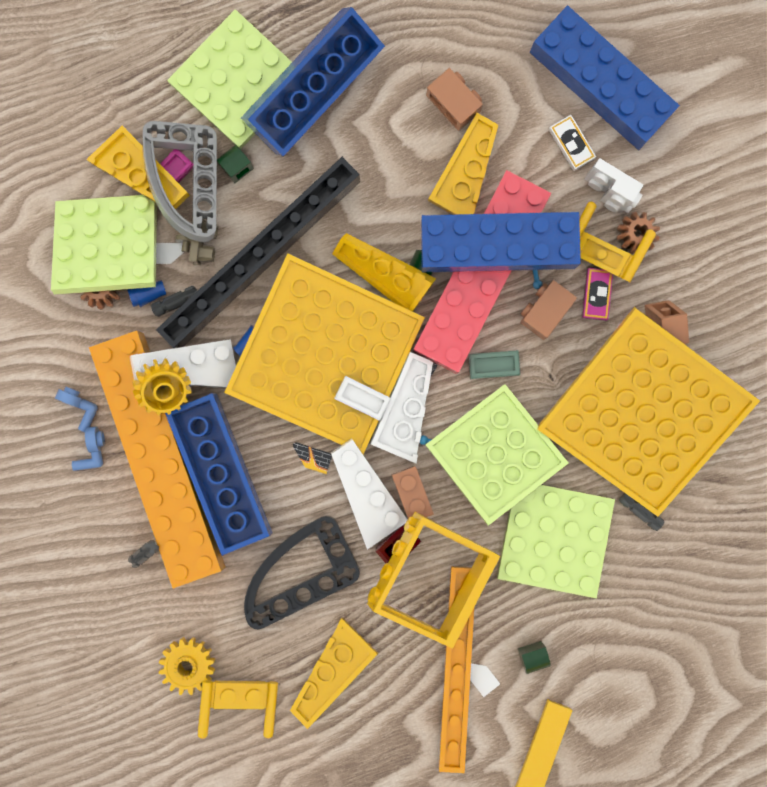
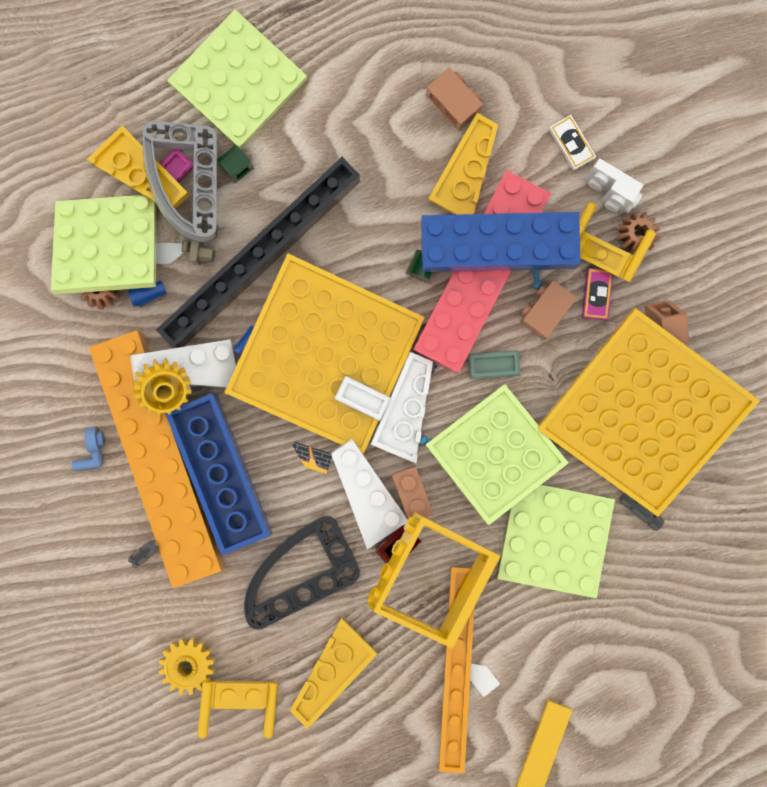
(71, 397): medium blue plate -> none
(173, 301): dark grey axle -> none
(313, 81): blue brick -> none
(389, 275): yellow wing -> none
(534, 657): dark green brick -> none
(603, 77): blue brick -> none

